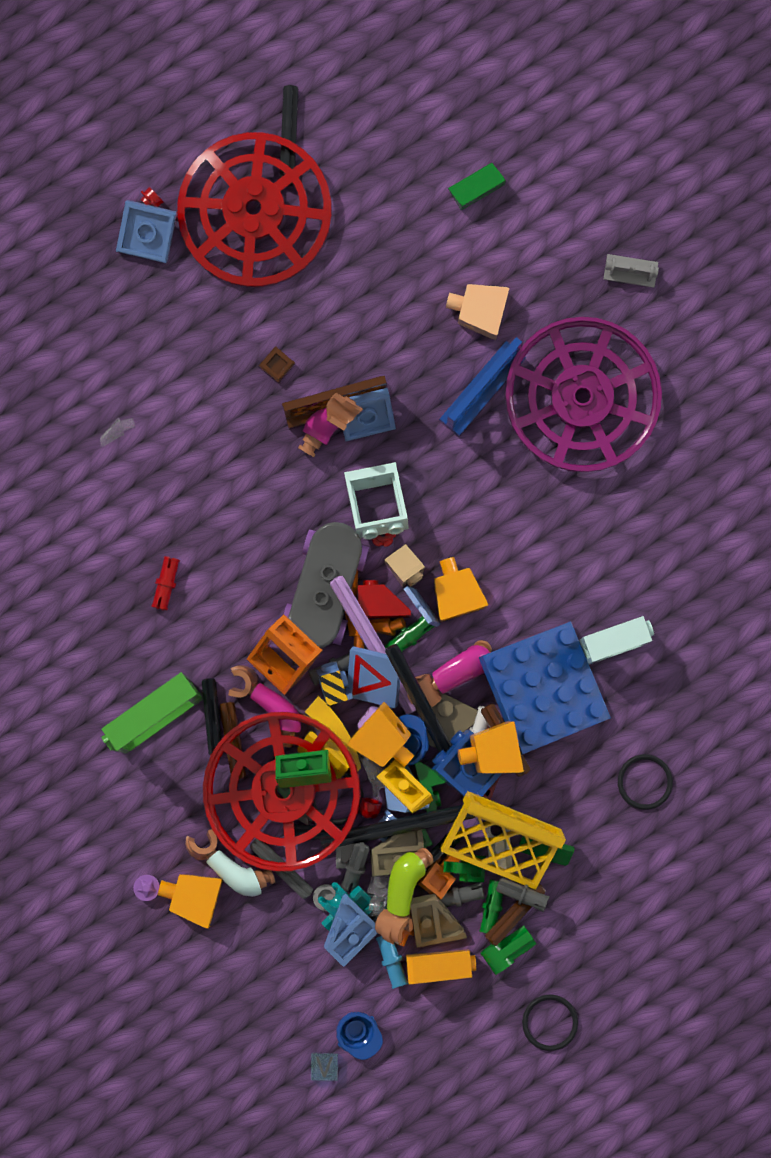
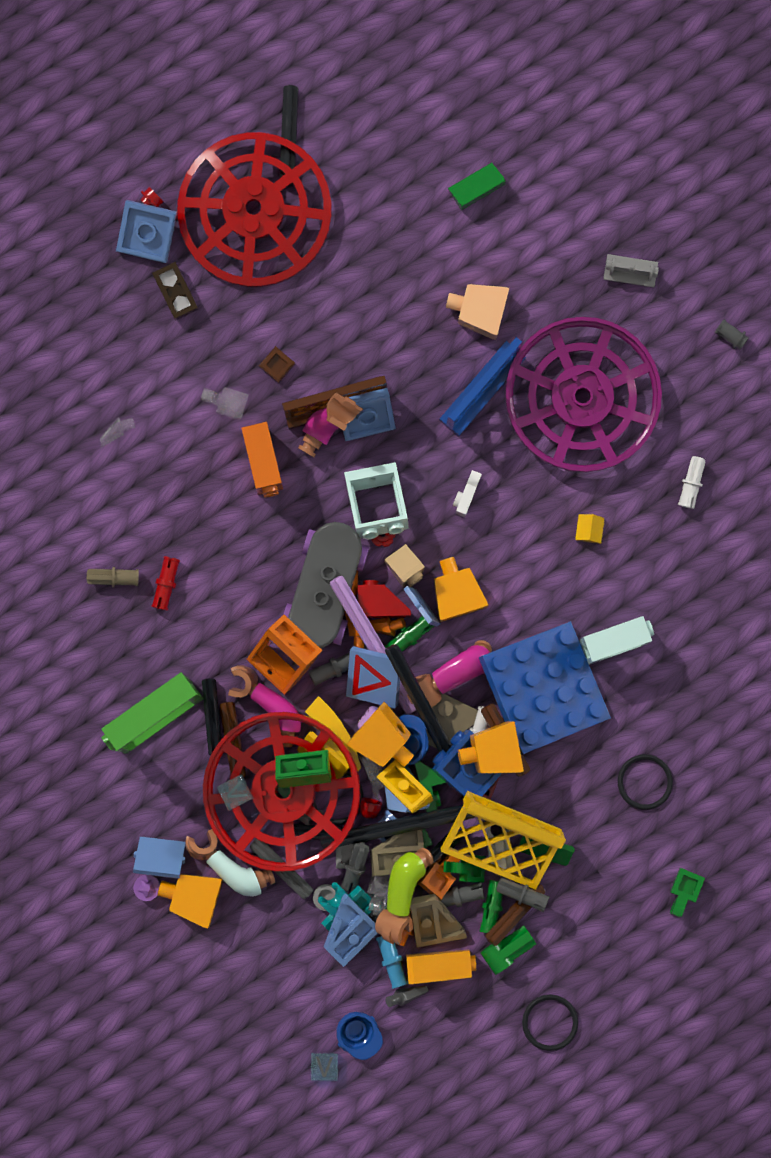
(112, 577): none -> dark tan axle
(159, 857): none -> medium blue piece
(175, 291): none -> dark brown piece
(230, 402): none -> clear plate
(235, 792): none -> clear light blue tile
(262, 459): none -> orange window
(333, 684): brick -> none
(405, 995): none -> dark grey bar
(464, 499): none -> white plate
(589, 528): none -> yellow slope
(686, 887): none -> green plate
(692, 483): none -> white axle
(731, 335): none -> dark grey pin

